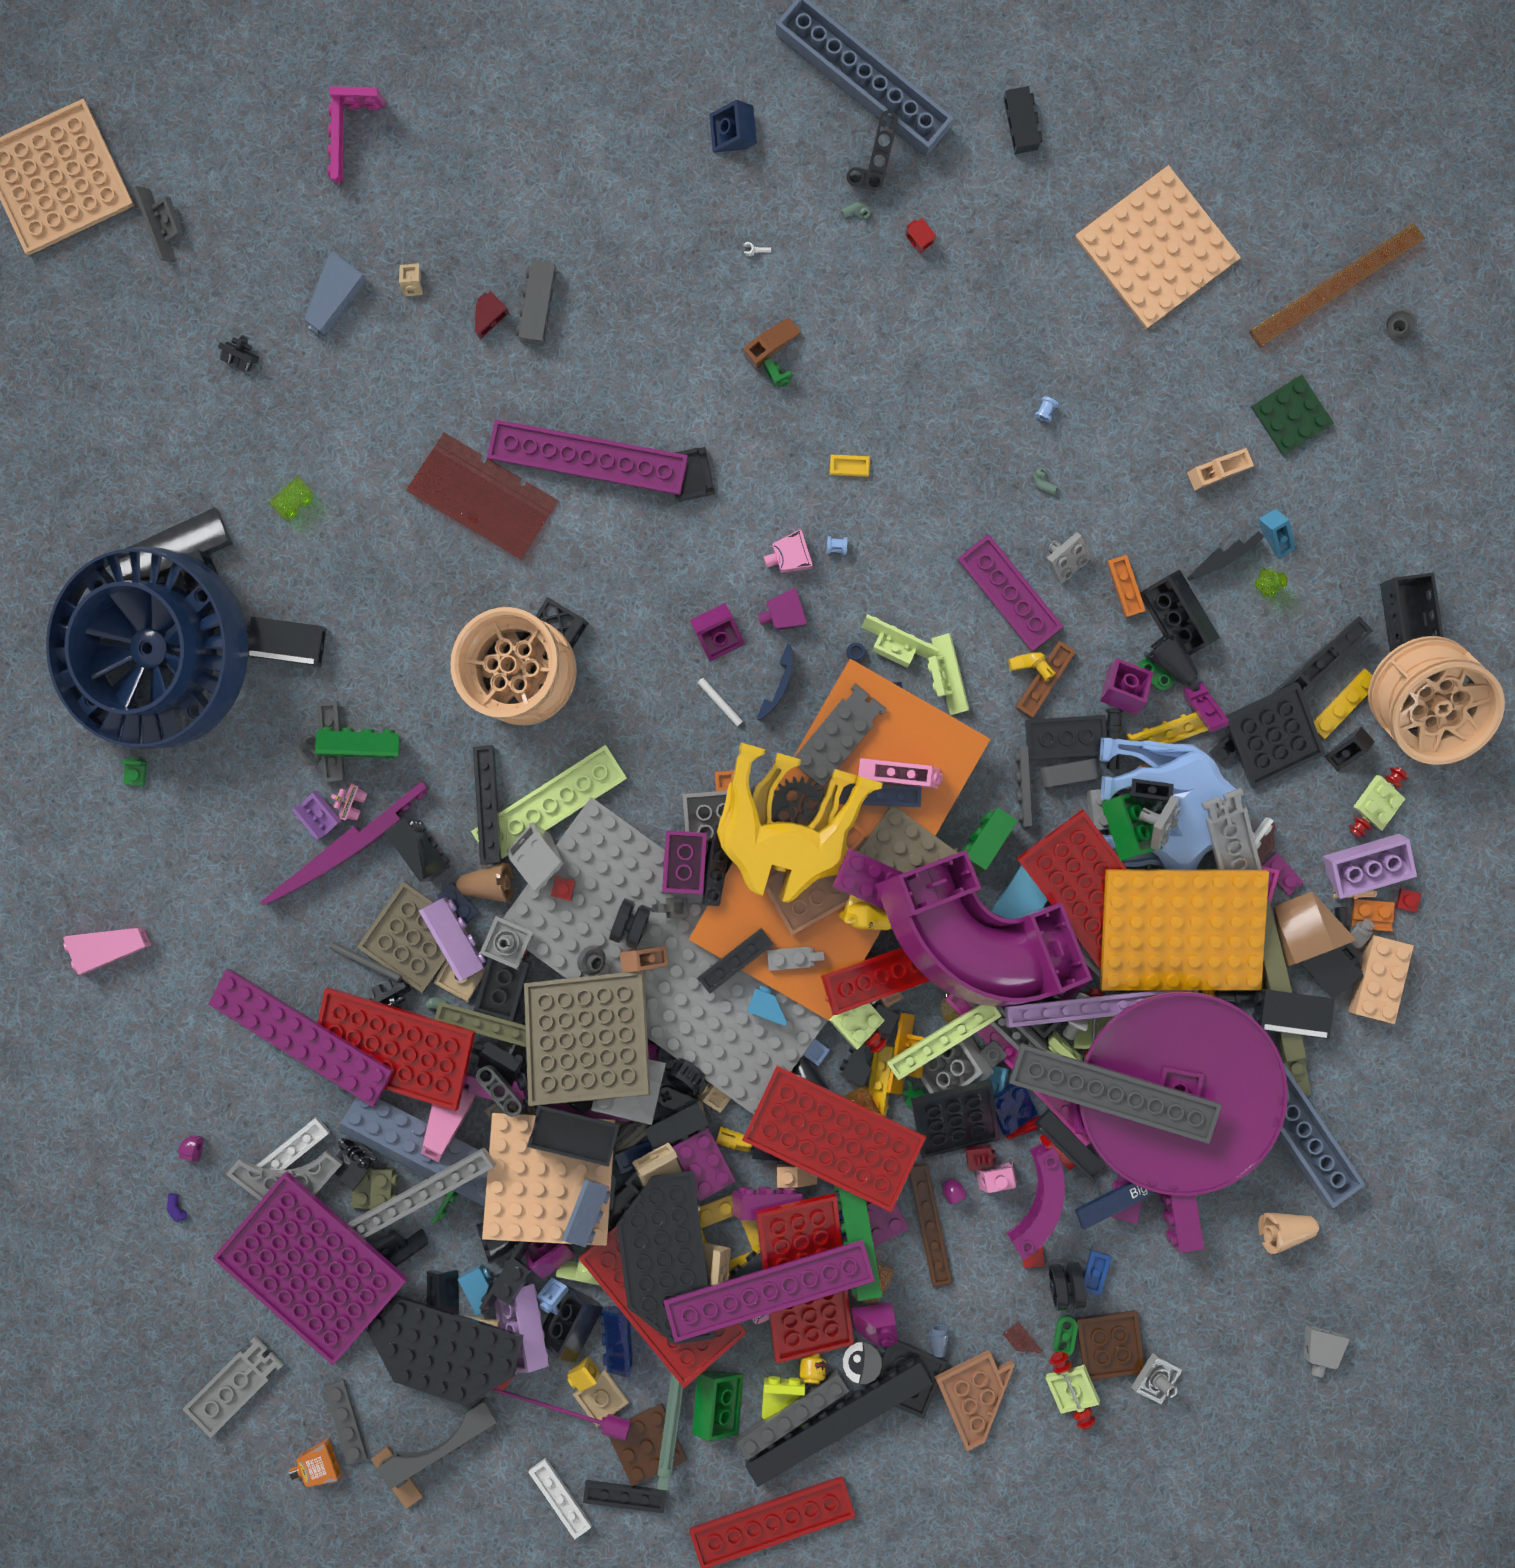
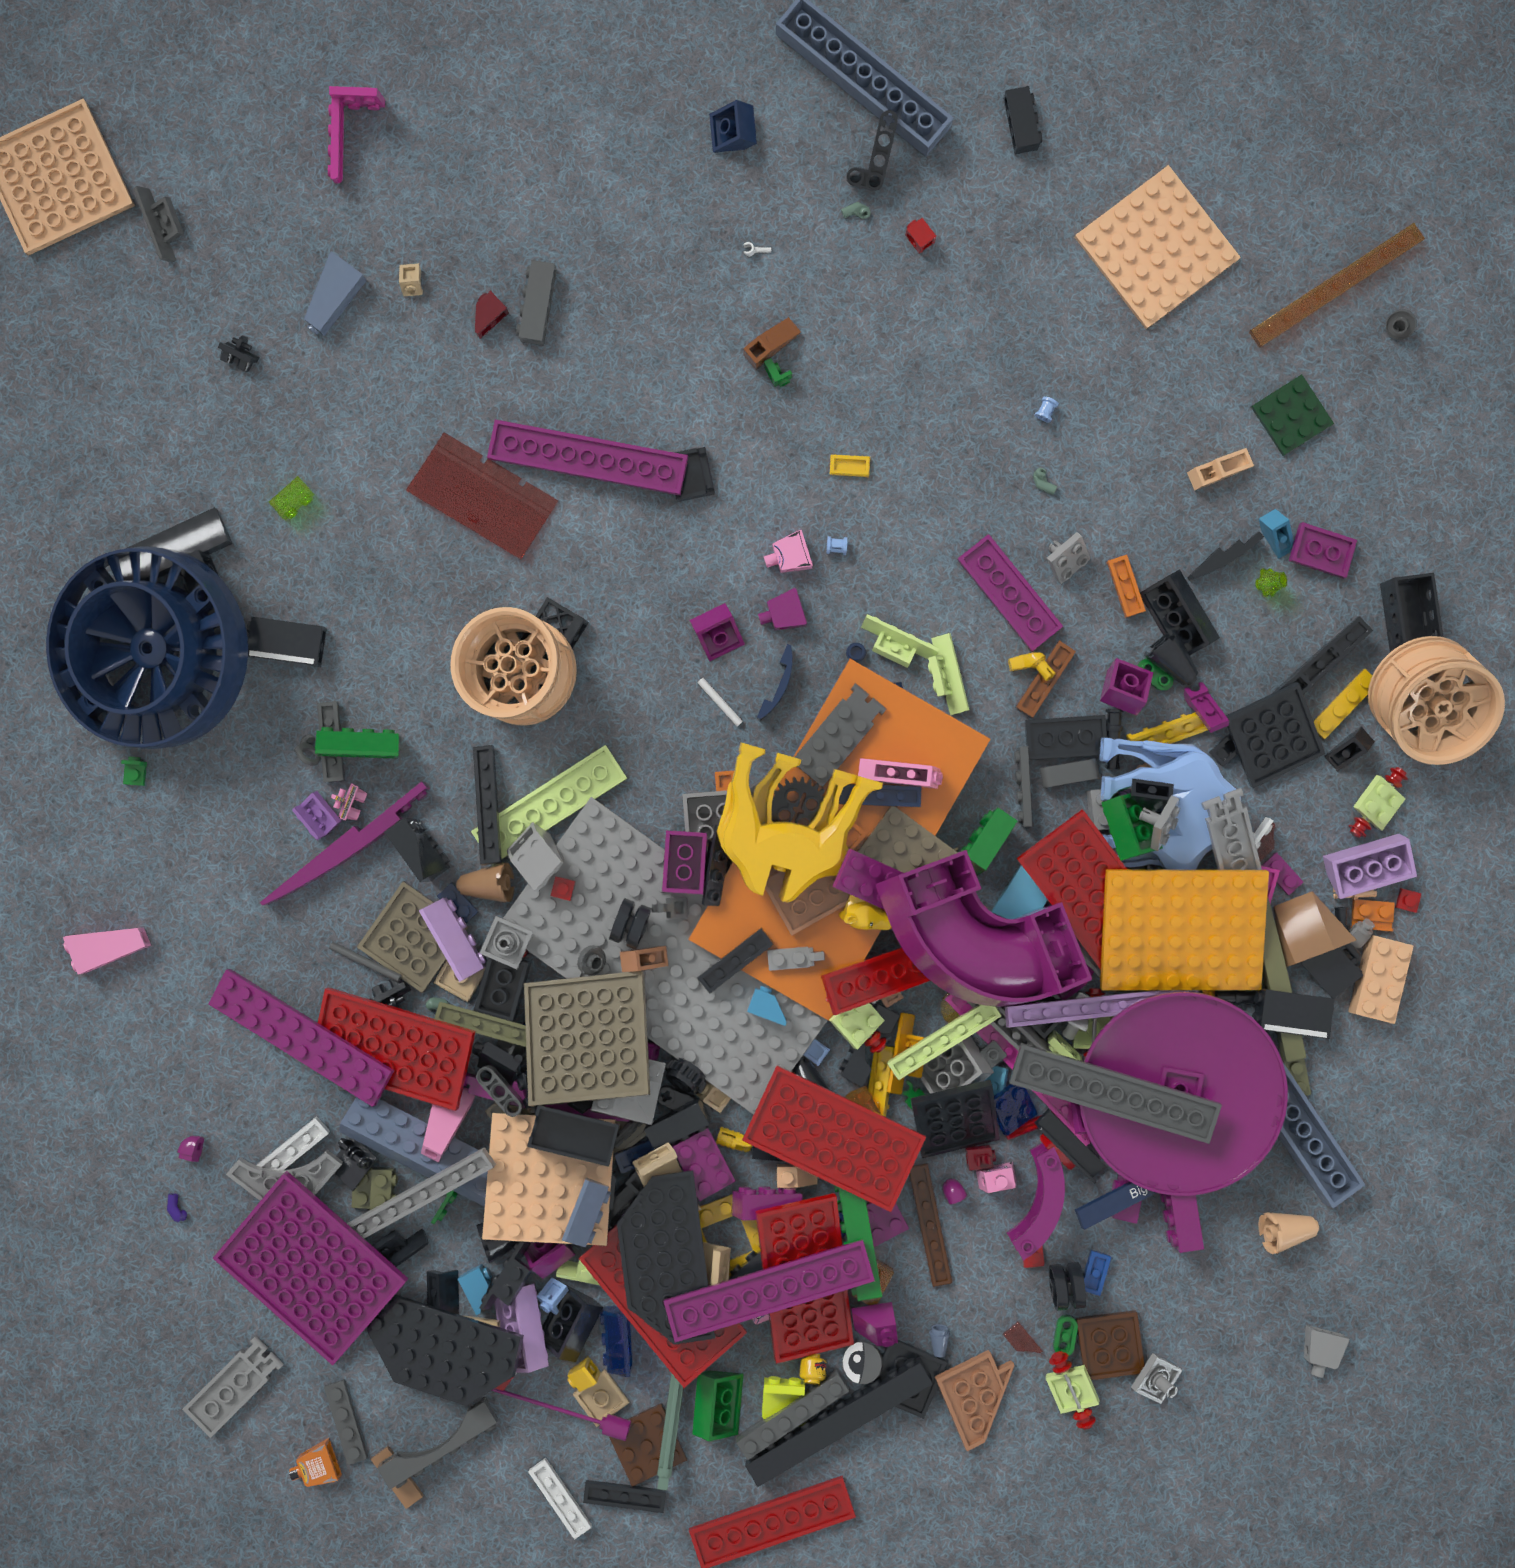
(1322, 550): none -> magenta plate

